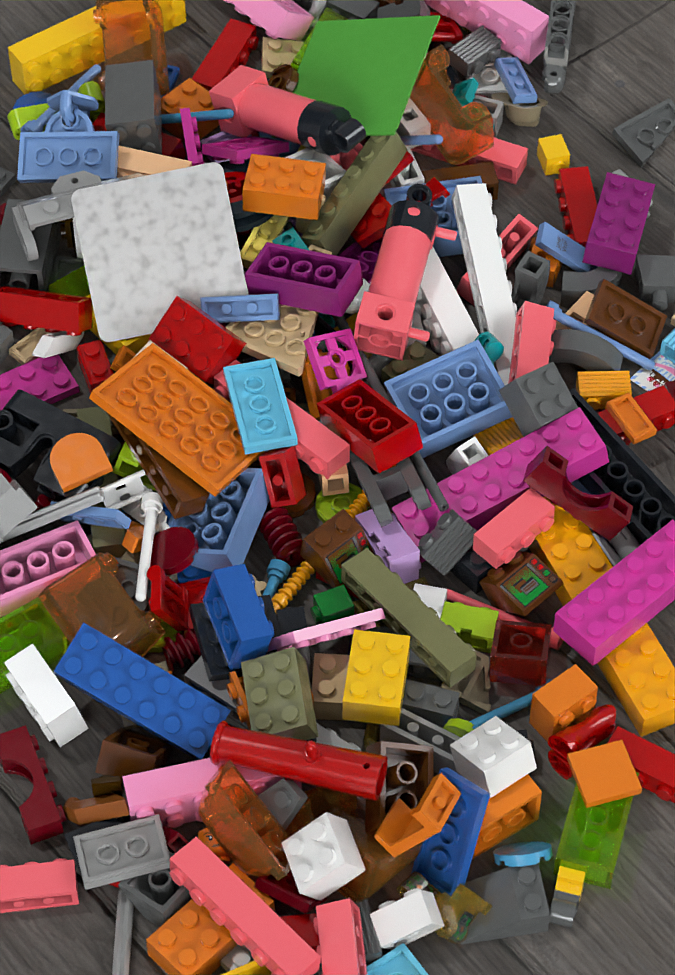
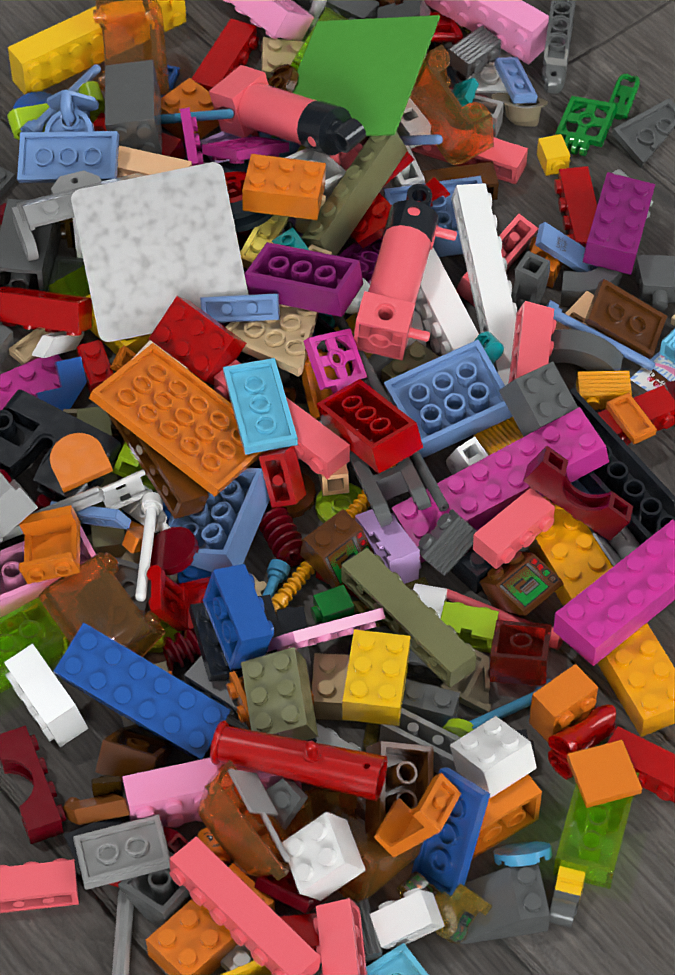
(50, 544): none -> orange panel
(71, 381): none -> blue tile
(257, 802): none -> light grey piece
(580, 139): none -> green piece
(625, 94): none -> green piece

